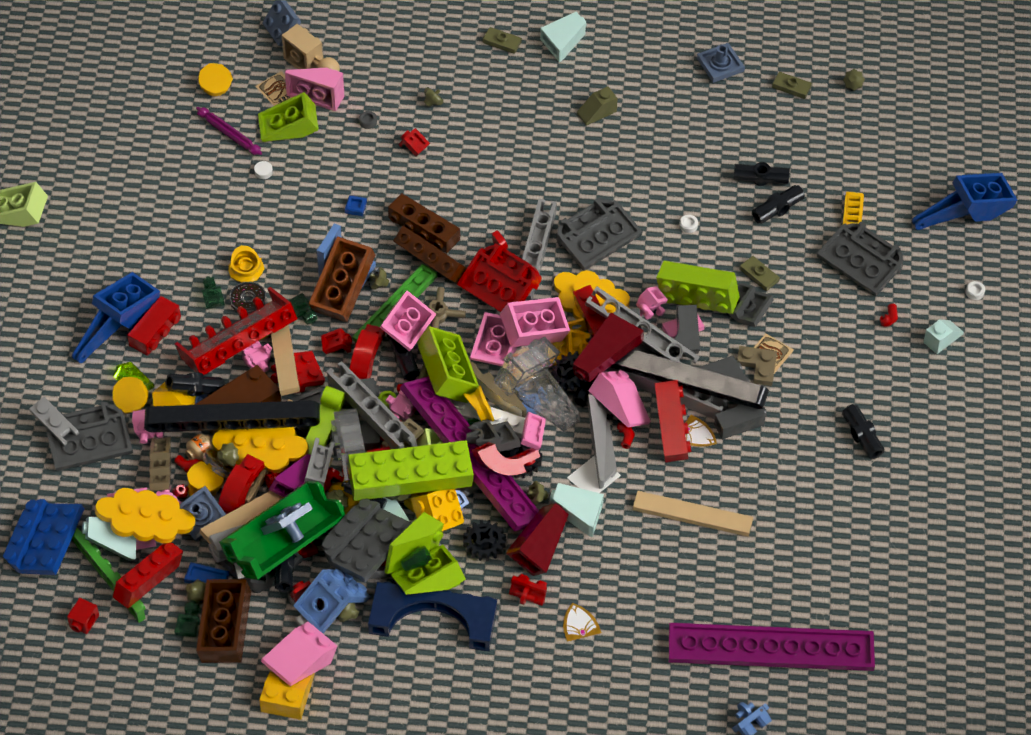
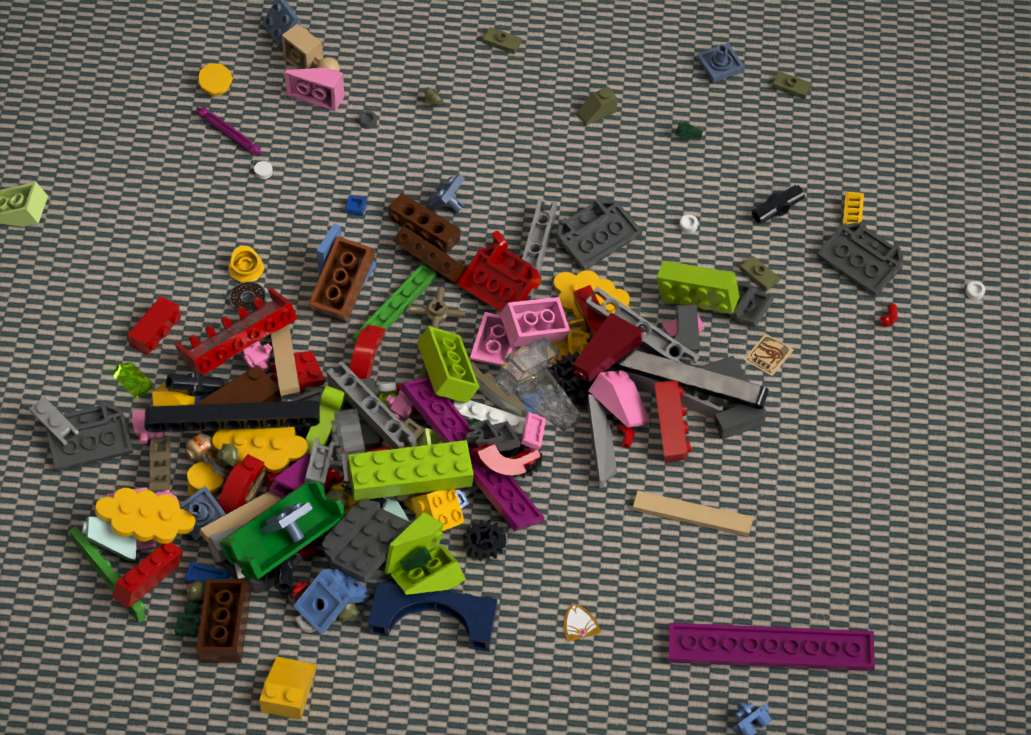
(42, 537): blue plate -> none
(83, 616): red brick -> none
(118, 305): blue slope -> none
(130, 394): yellow hat -> none
(180, 491): red arm -> none
(185, 464): red arm -> none
(212, 294): clear green plate -> none
(274, 88): sticker -> none
(289, 119): lime slope -> none
(300, 654): bright pink slope -> none
(302, 308): clear green plate -> none
(335, 341): red bracket -> none
(378, 279): olive piece -> none
(386, 386): none -> white tile
(404, 359): black piece -> none
(407, 320): bright pink slope -> none
(414, 141): red bracket -> none
(445, 194): none -> sand blue plate
(480, 404): yellow hat -> none
(528, 590): red hips -> none
(537, 493): olive piece -> none
(539, 539): dark red slope -> none
(563, 34): light aqua slope -> none
(580, 504): light aqua slope -> none
(586, 477): white sticker -> none
(651, 300): bright pink piece -> none
(688, 131): none -> clear green cone
(699, 433): sticker -> none
(761, 174): black piece -> none
(761, 360): dark tan plate -> none
(854, 79): olive piece -> none
(863, 431): black piece -> none
(941, 335): light aqua slope -> none
(975, 194): blue slope -> none

